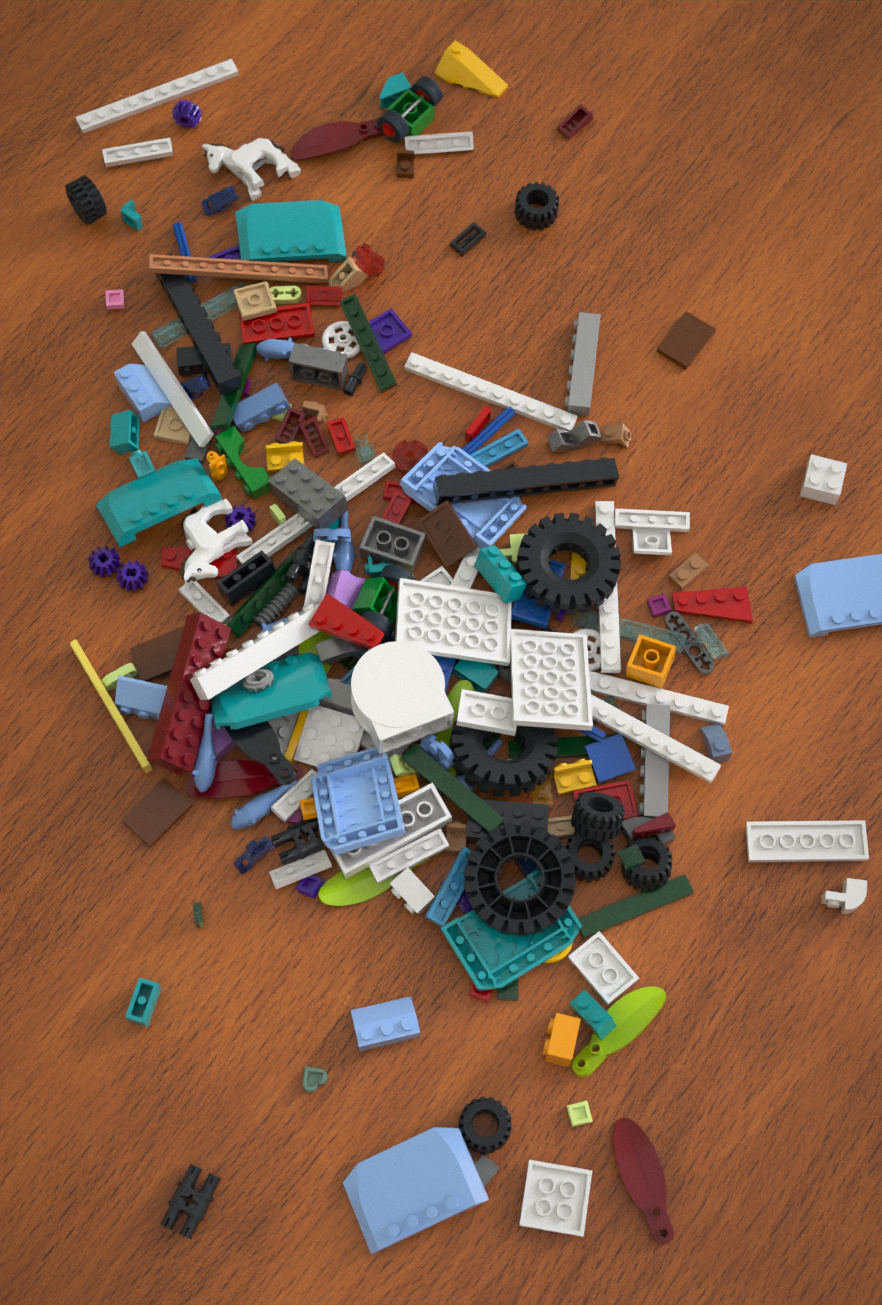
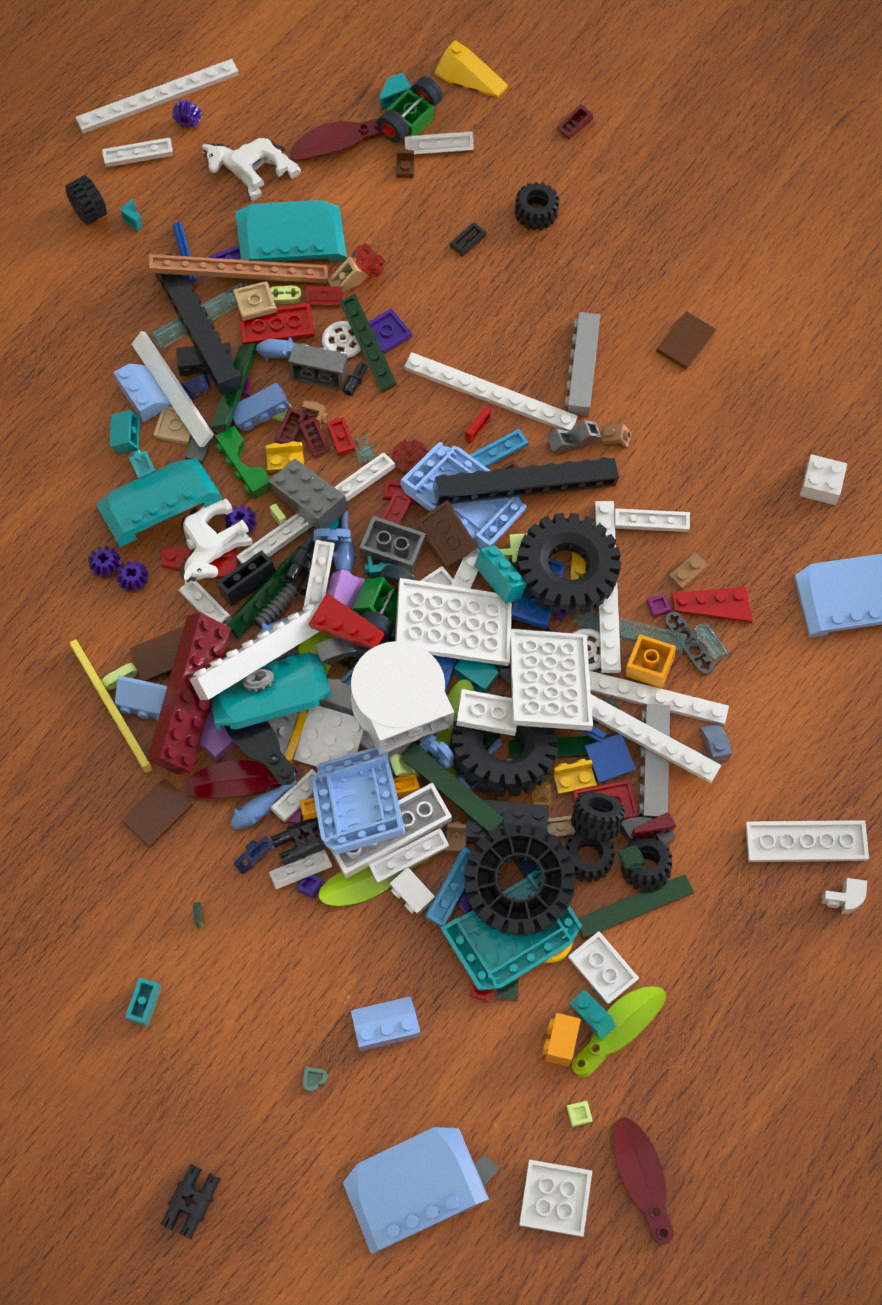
(115, 299): bright pink plate -> none
(206, 758): medium blue piece -> none
(217, 466): light orange hinge -> none
(220, 199): clear blue piece -> none
(489, 430): blue axle -> none
(490, 1107): black tyre -> none
(651, 542): white slope -> none

